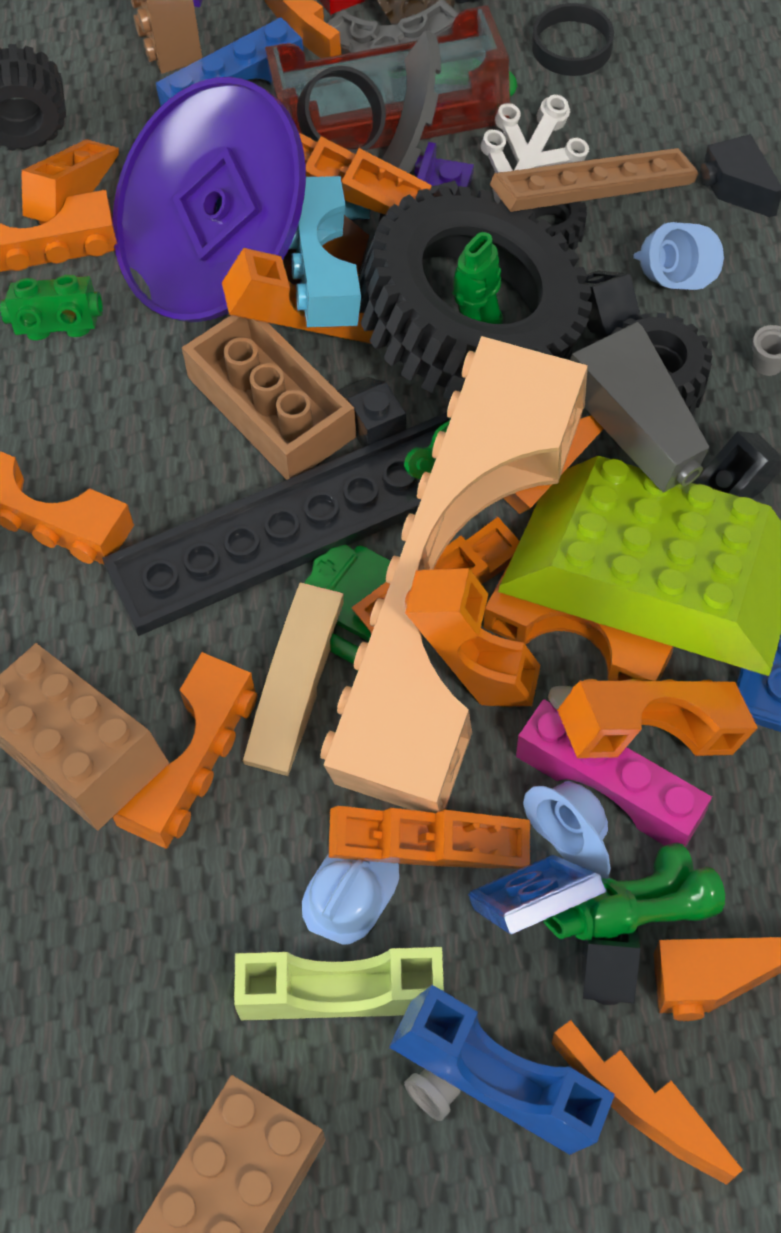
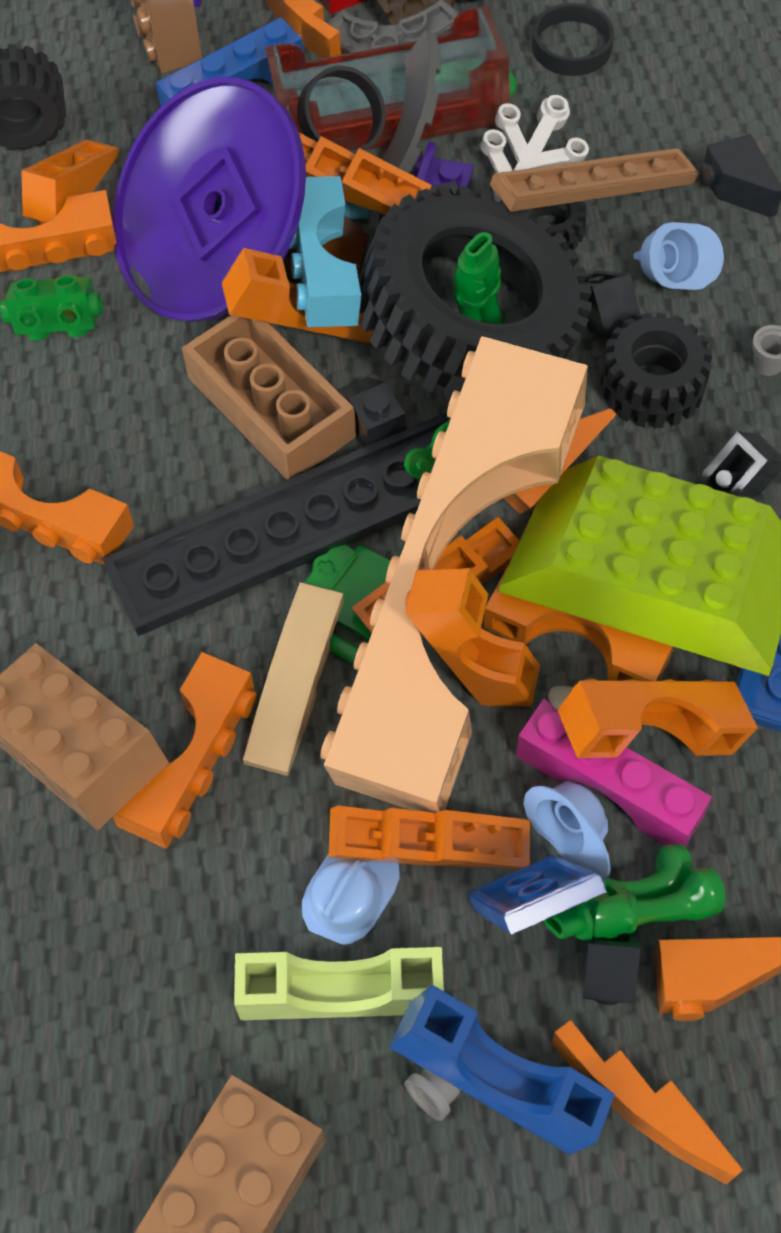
(642, 407): dark grey slope -> none

